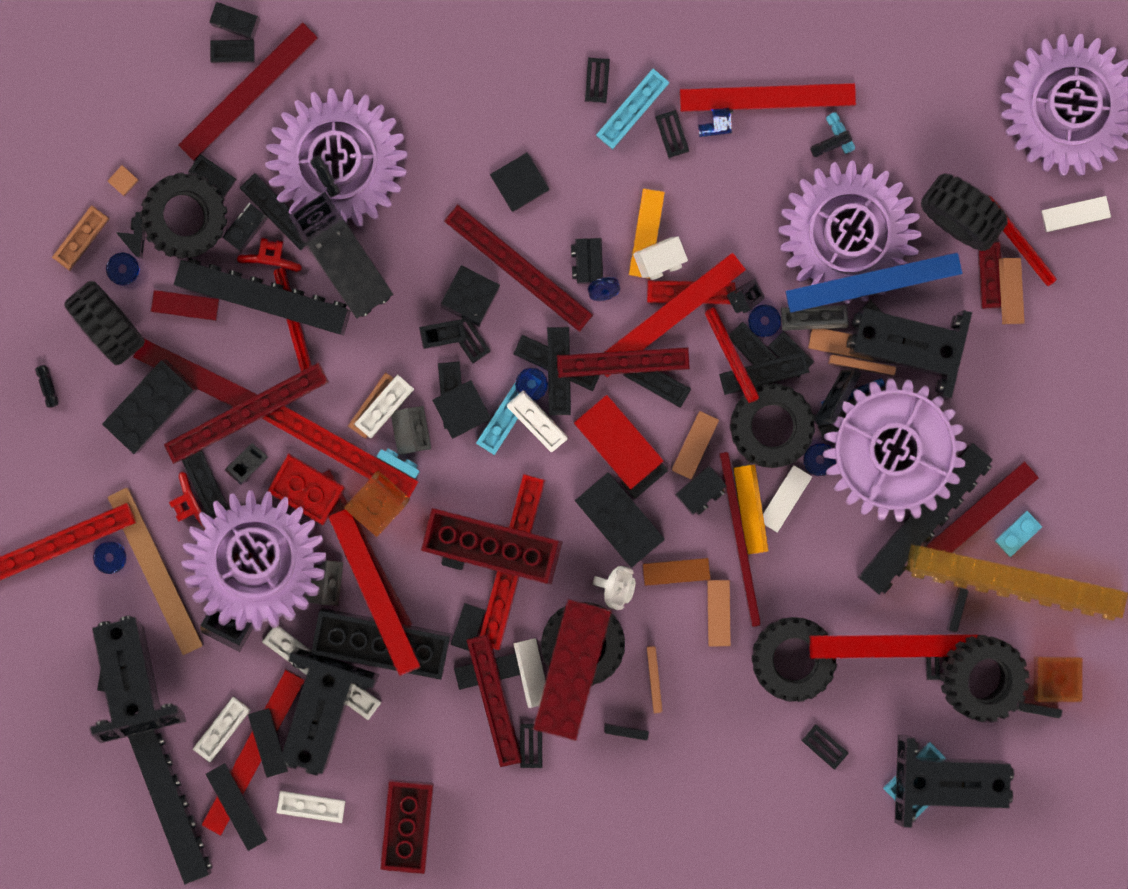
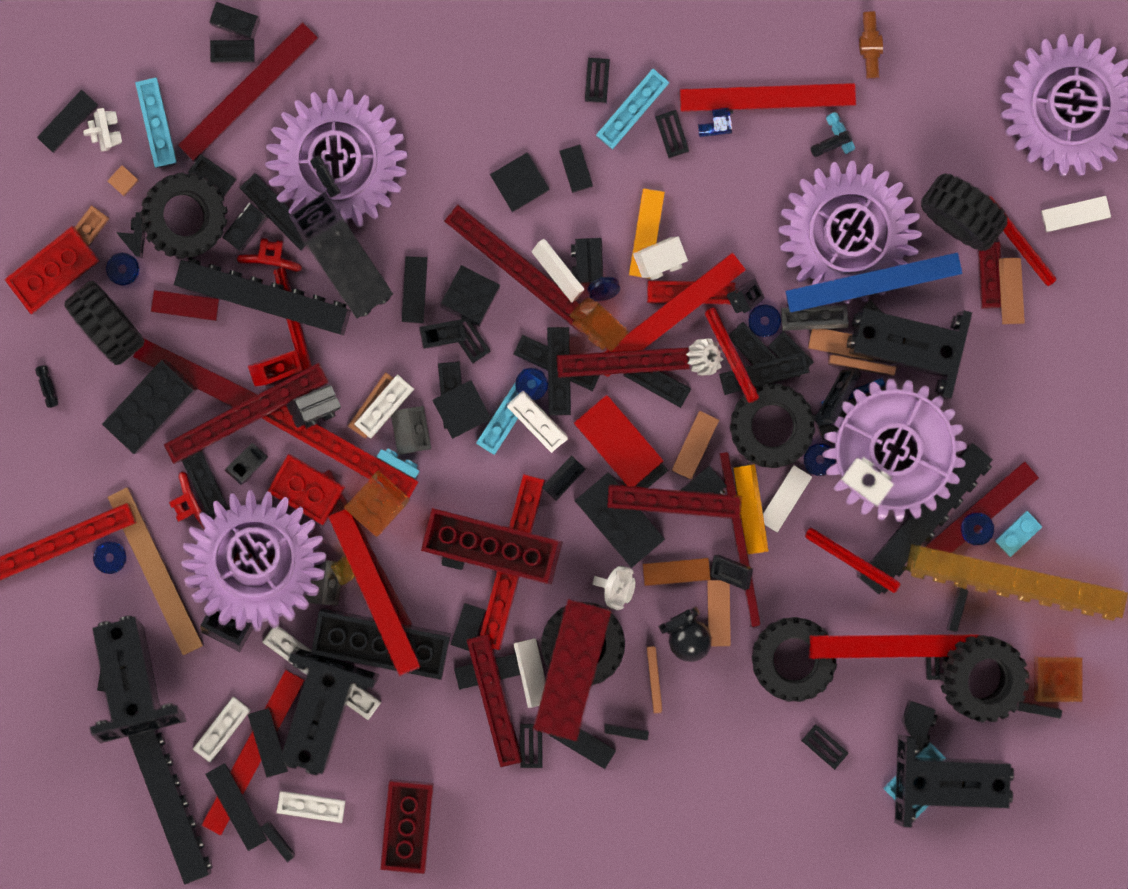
(52, 270): none -> red tile
(67, 121): none -> black tile
(102, 120): none -> white hips
(156, 122): none -> medium azure plate
(275, 368): none -> red slope
(278, 841): none -> black tile
(314, 406): none -> brick
(342, 571): none -> clear yellow tile
(414, 289): none -> black tile
(558, 270): none -> white tile
(563, 478): none -> black tile
(576, 168): none -> black tile
(589, 747): none -> black tile
(599, 324): none -> clear orange brick
(674, 501): none -> dark red tile
(688, 637): none -> black tile
(704, 356): none -> white gear
(731, 572): none -> black tile
(852, 560): none -> red axle
(854, 476): none -> white brick
(871, 45): none -> dark orange pin
(917, 722): none -> black slope
(970, 522): none -> clear blue piece

